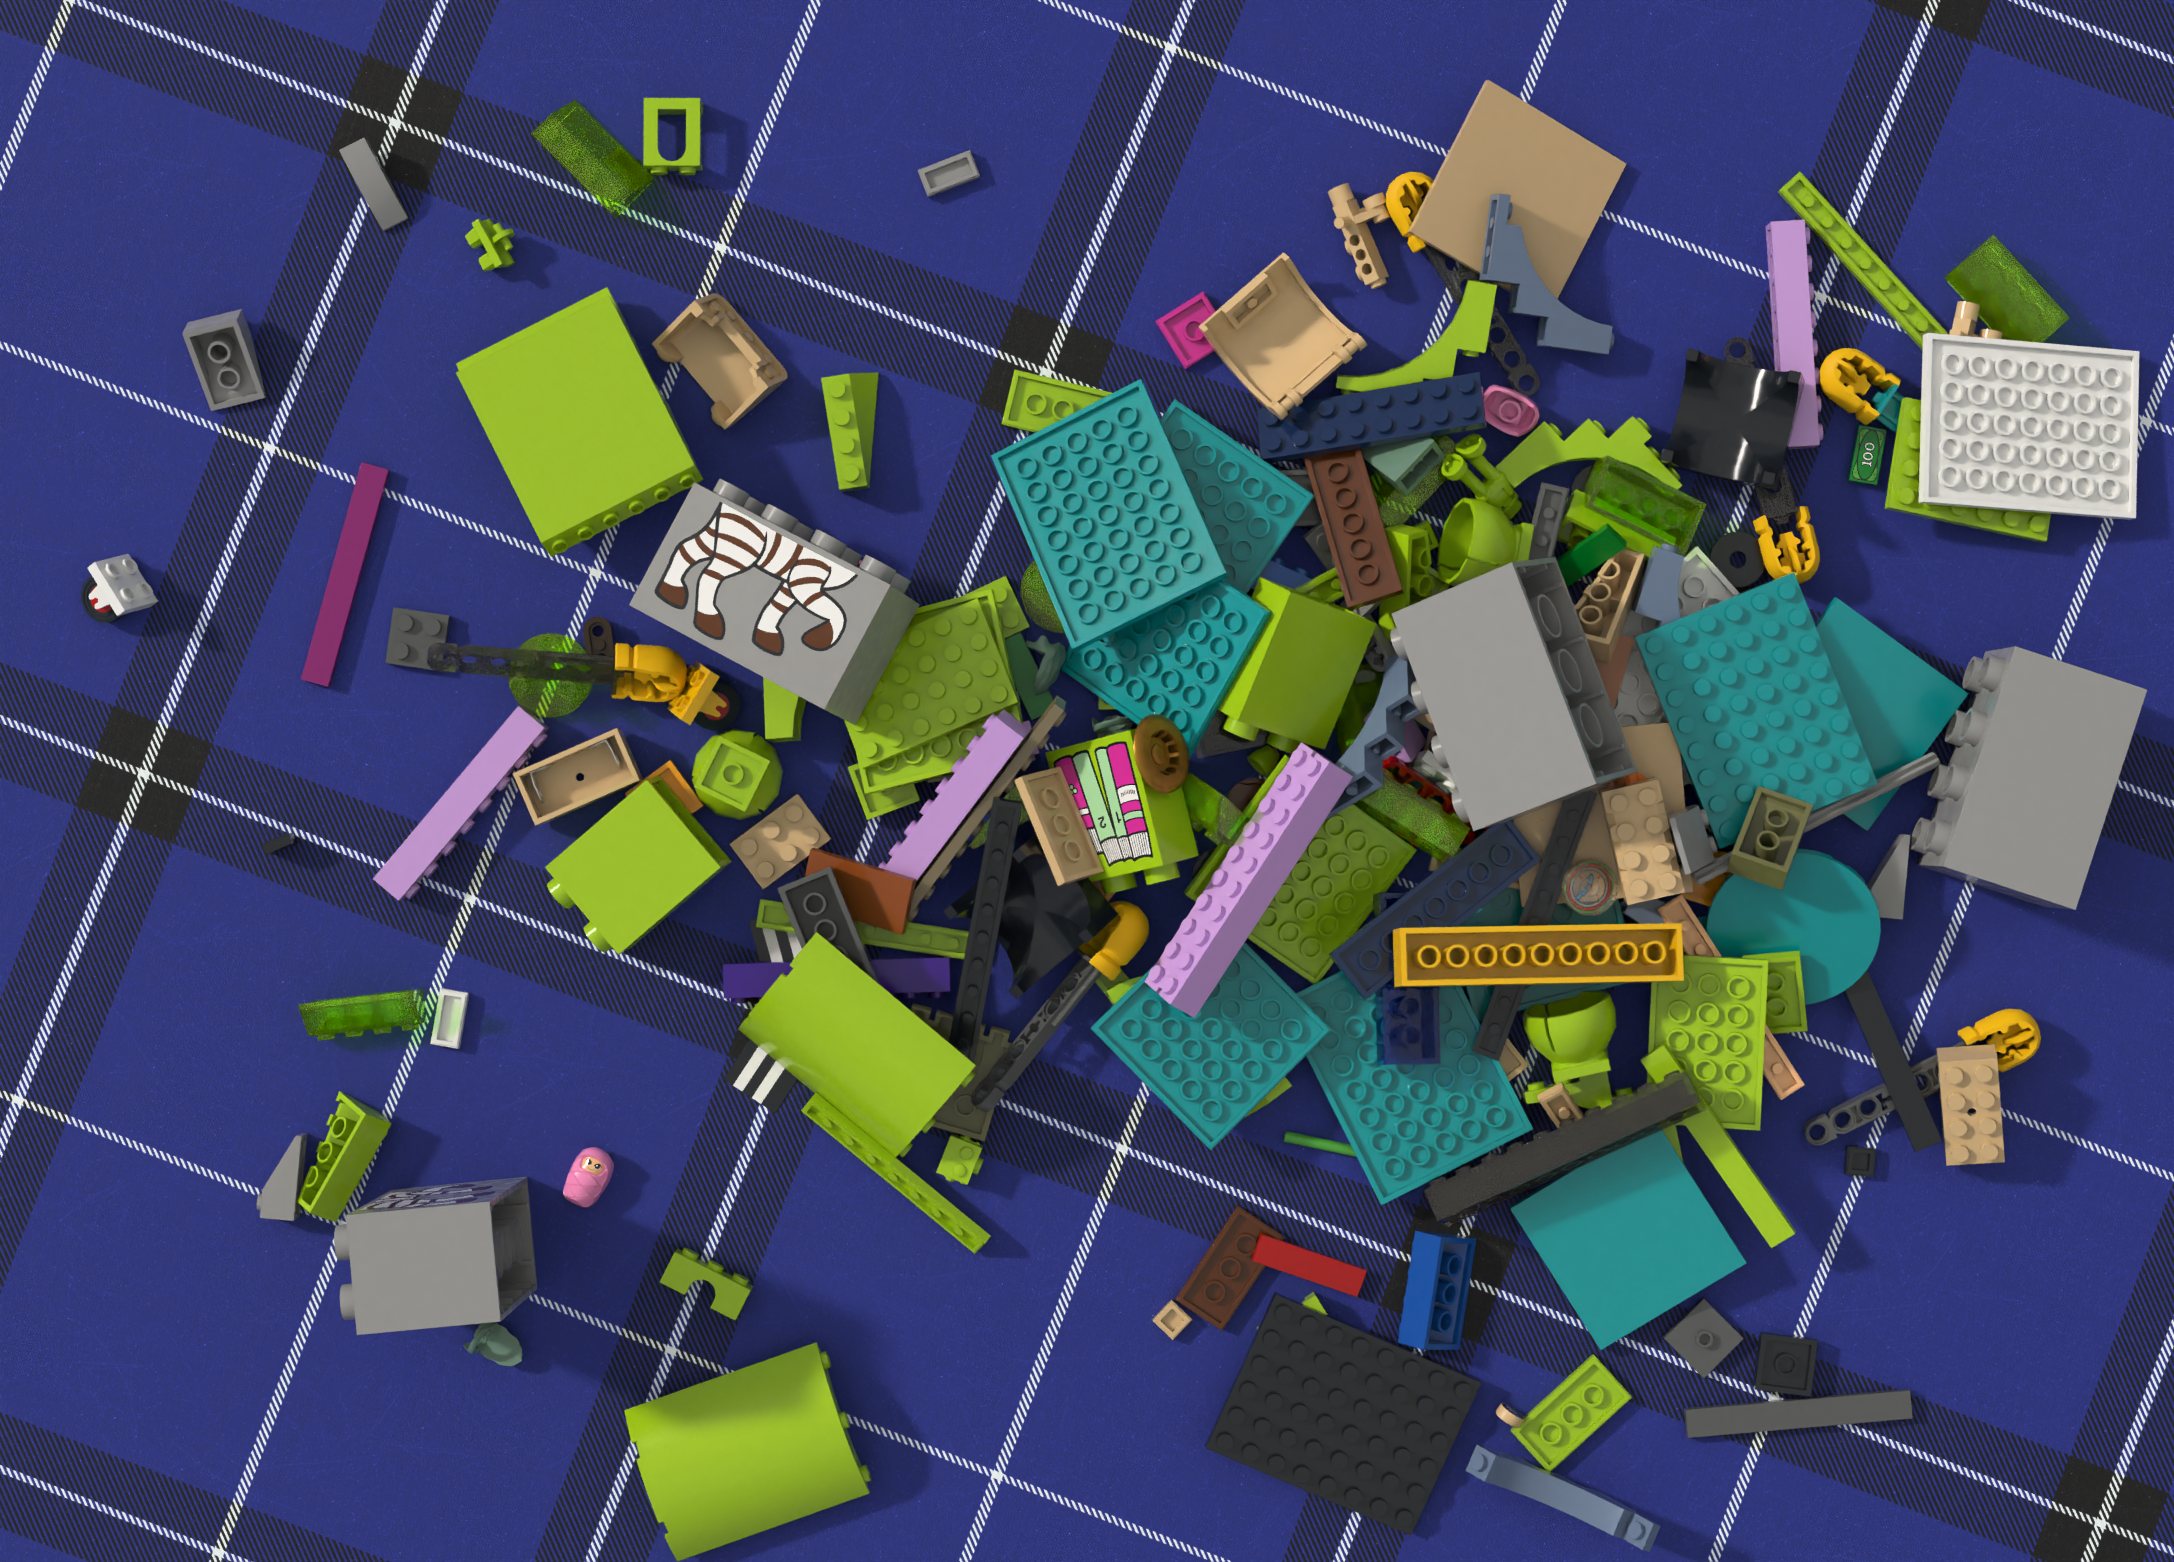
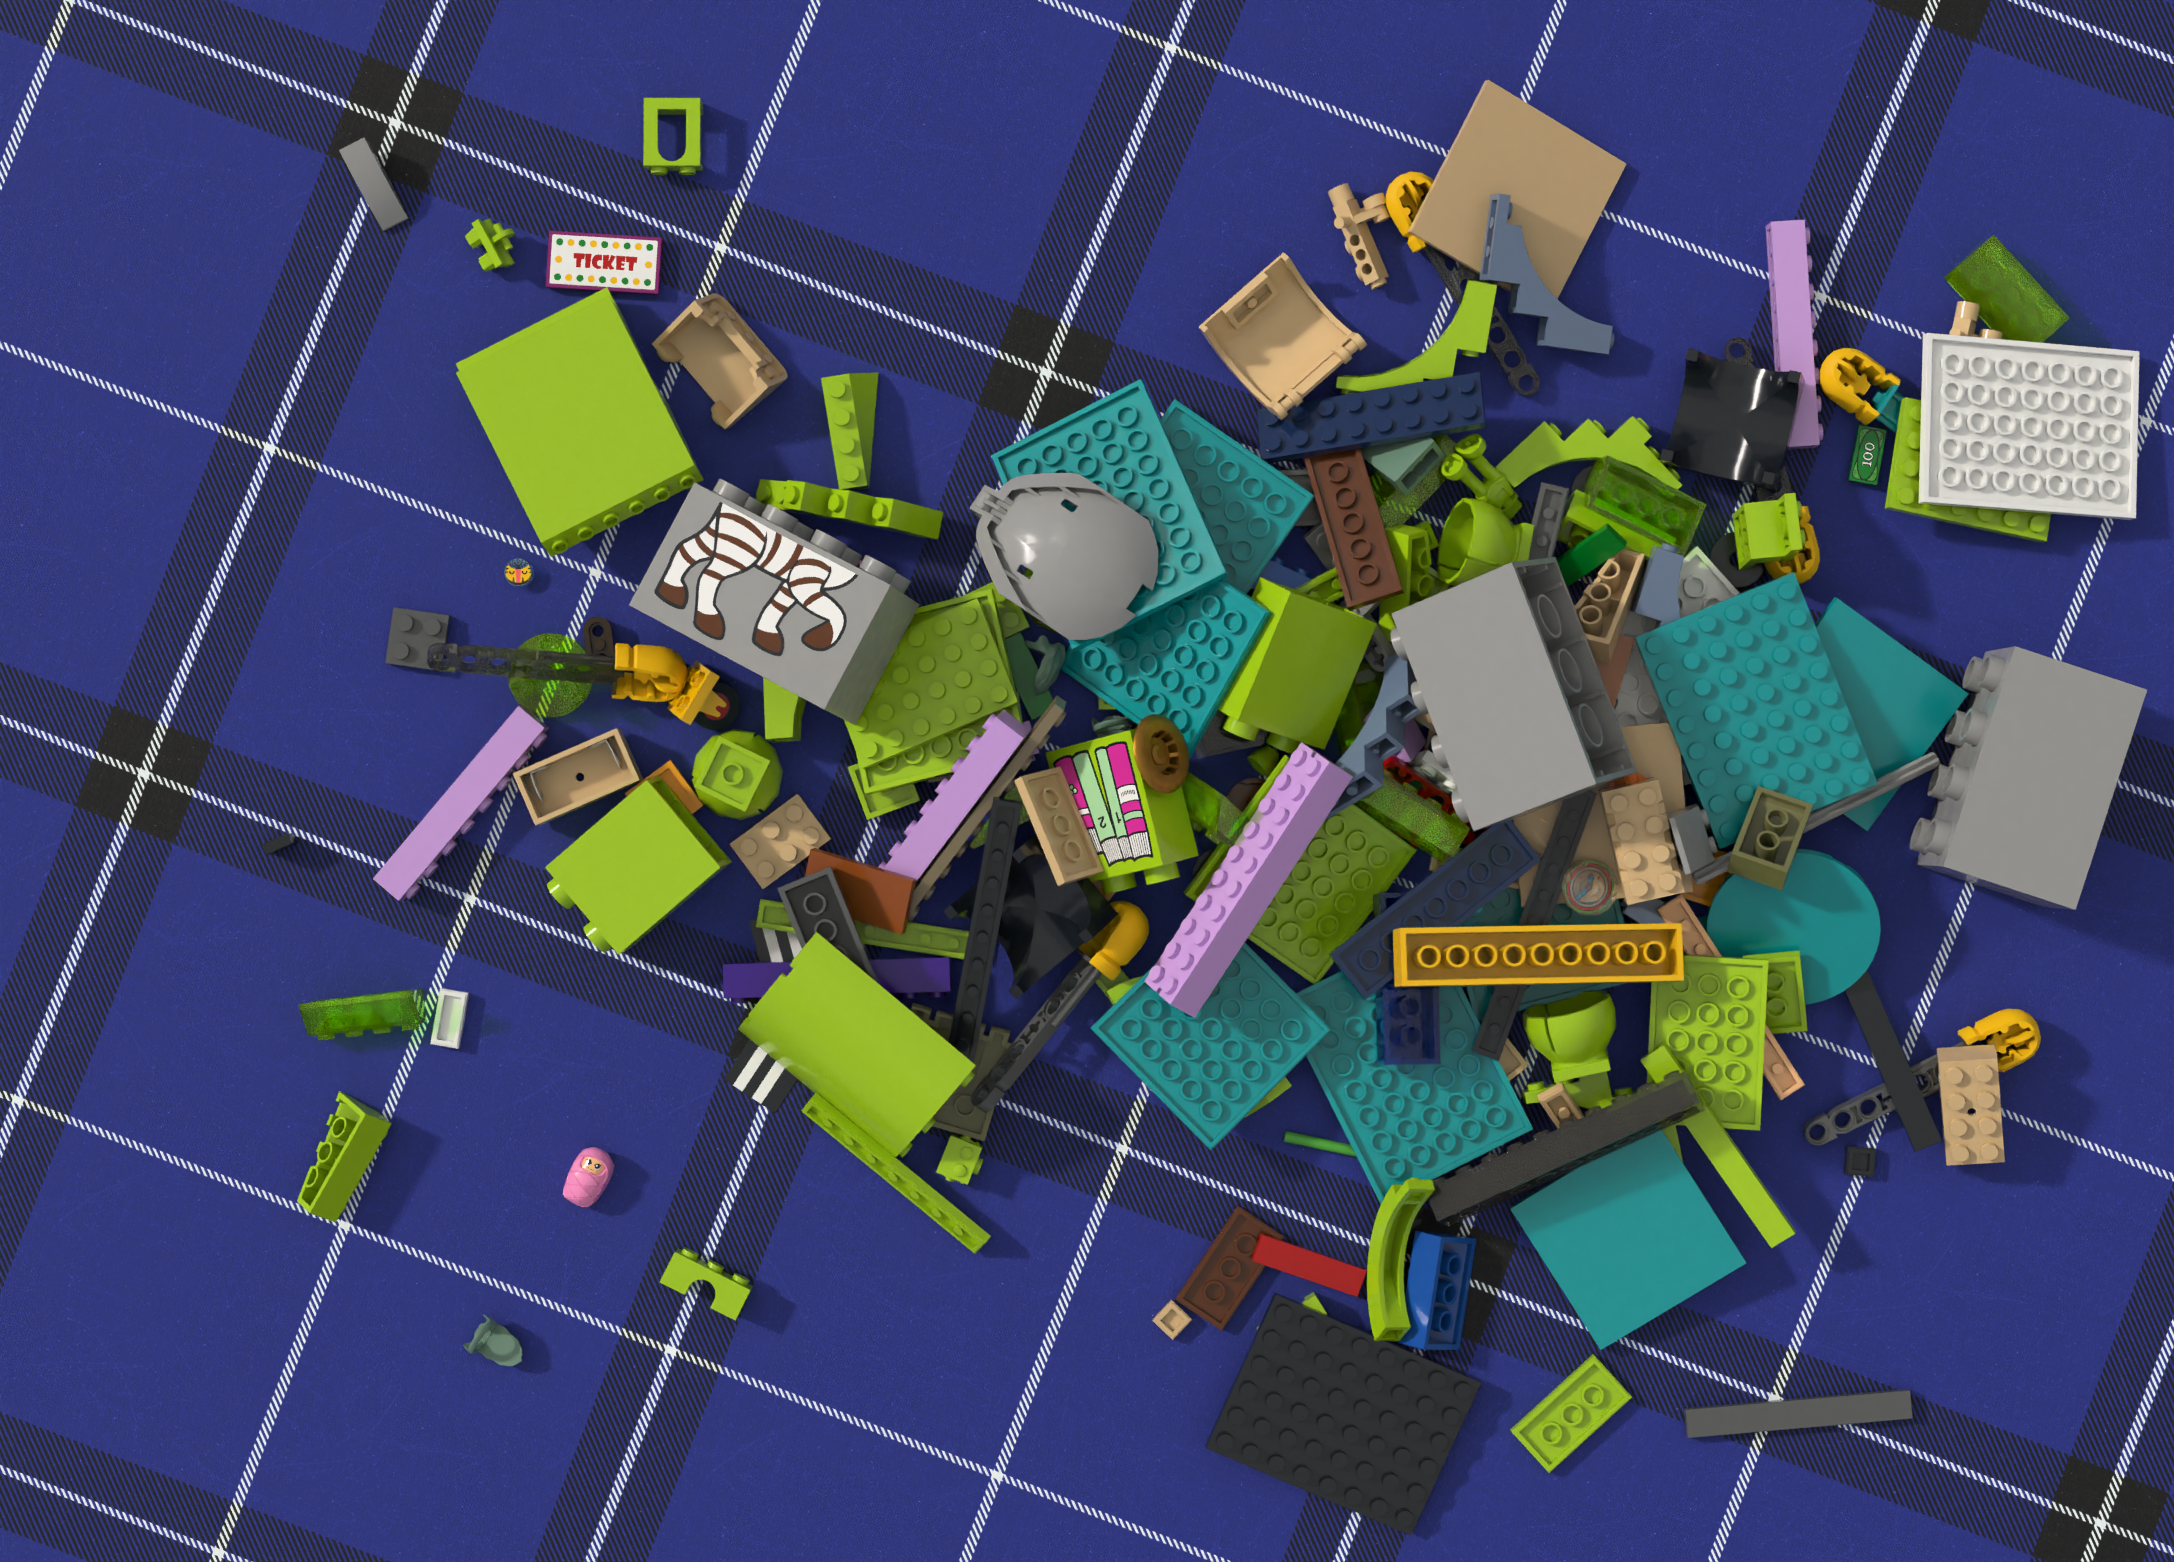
(115, 589): white plate -> none
(225, 359): light grey slope -> none
(285, 1184): light grey slope -> none
(345, 574): magenta tile -> none
(438, 1256): light grey brick -> none
(518, 572): none -> tile
(593, 157): clear neon green slope -> none
(604, 261): none -> tile
(746, 1452): lime panel -> none
(851, 507): none -> lime arch
(948, 173): light grey tile -> none
(1041, 401): lime tile -> none
(1081, 561): none -> light grey windscreen
(1183, 332): dark pink tile -> none
(1387, 1257): none -> lime arch
(1510, 410): bright pink piece -> none
(1510, 1415): tan tile -> none
(1563, 1494): sand blue arch -> none
(1703, 1337): dark grey plate -> none
(1768, 531): none -> lime bracket
(1785, 1364): black plate -> none
(1859, 259): lime tile -> none
(1889, 879): light grey slope -> none

